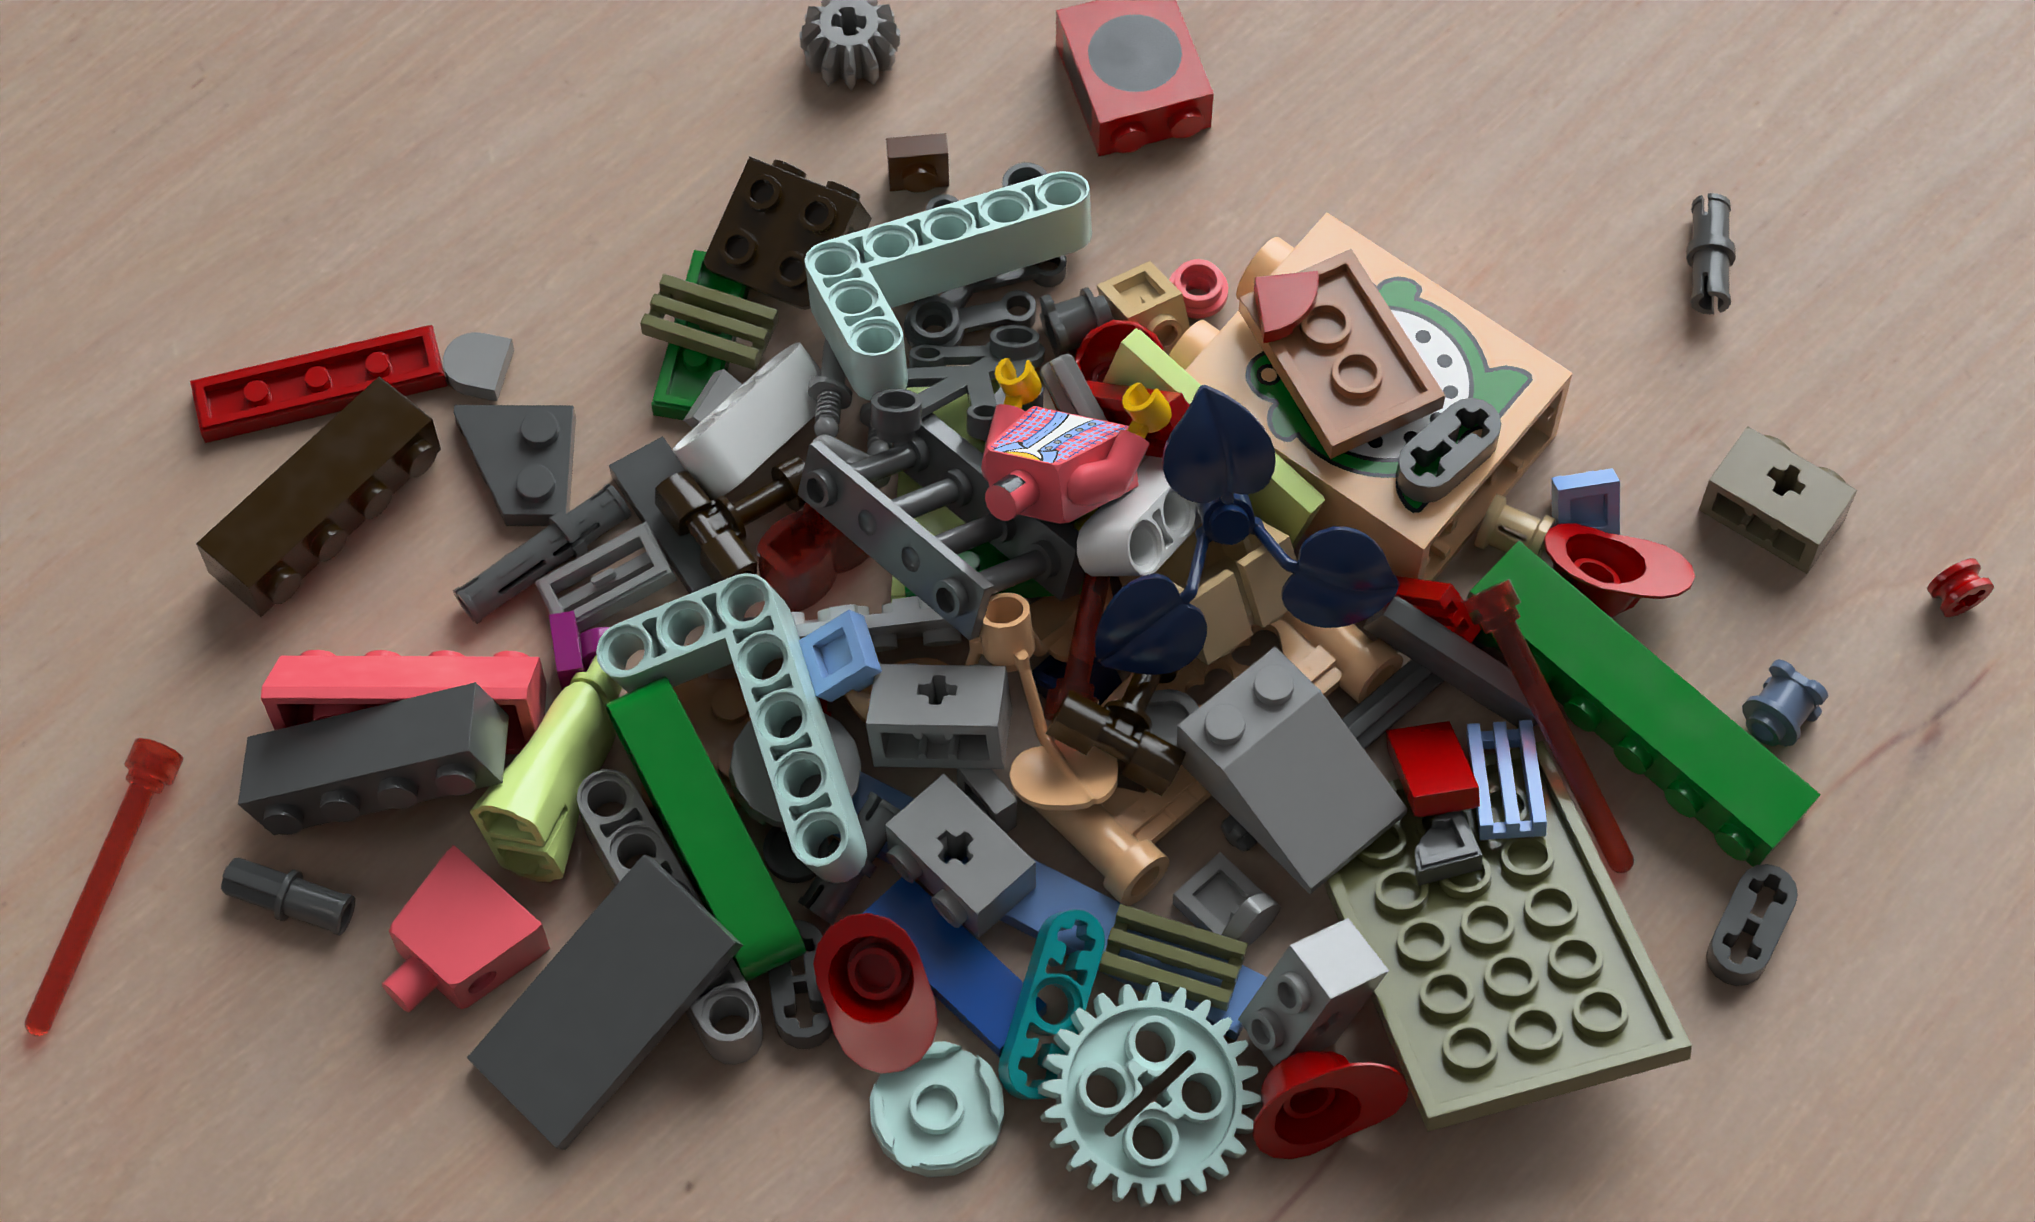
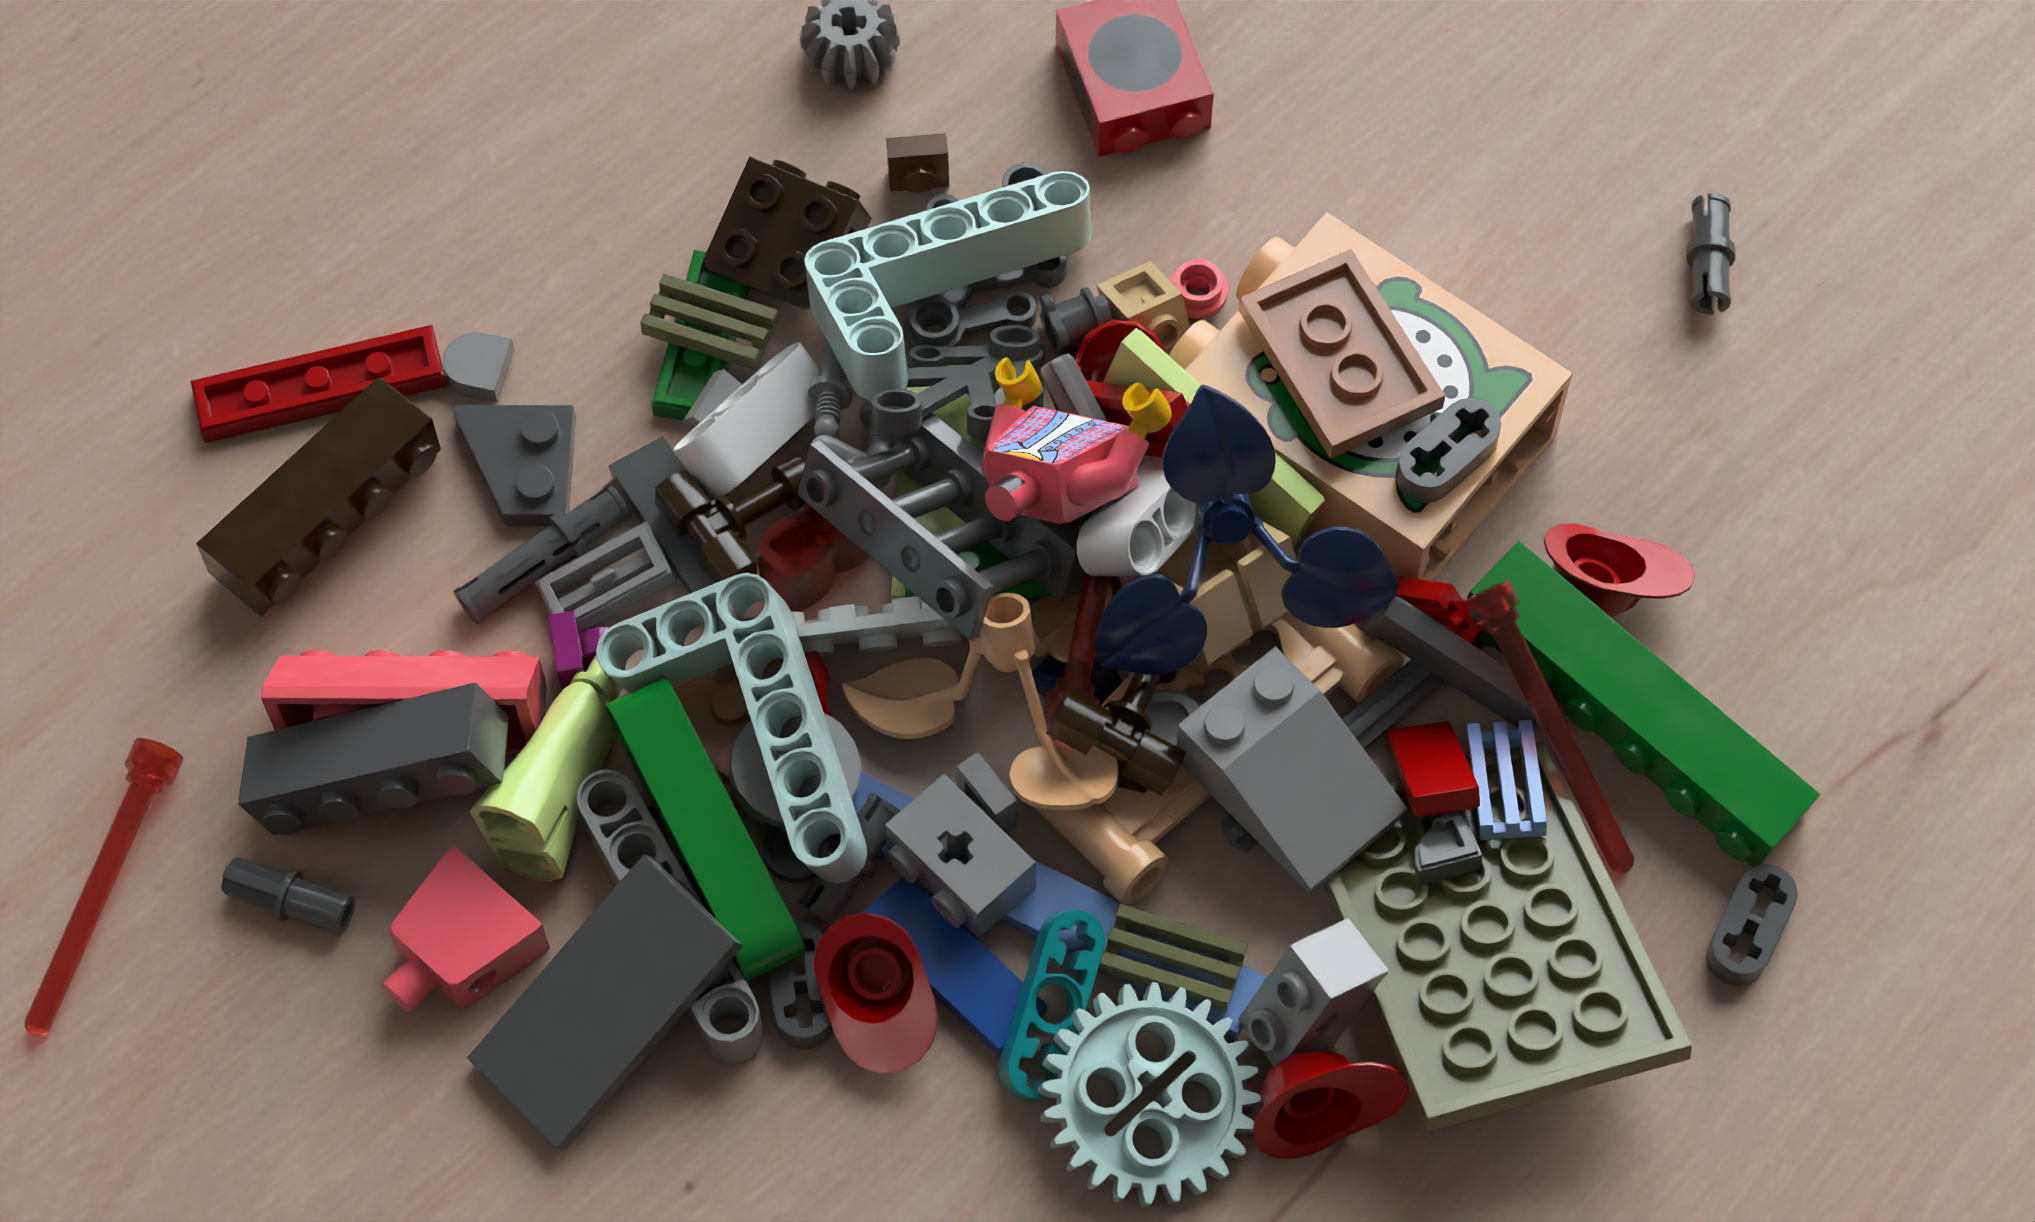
(840, 656): light blue tile -> none
(938, 1112): light aqua tile -> none
(939, 716): light grey brick -> none
(1226, 902): light grey tile -> none
(1284, 302): tile -> none
(1499, 515): tan bush -> none
(1588, 500): light blue tile -> none
(1777, 499): brick -> none
(1783, 705): sand blue brick -> none
(1960, 587): red bush -> none

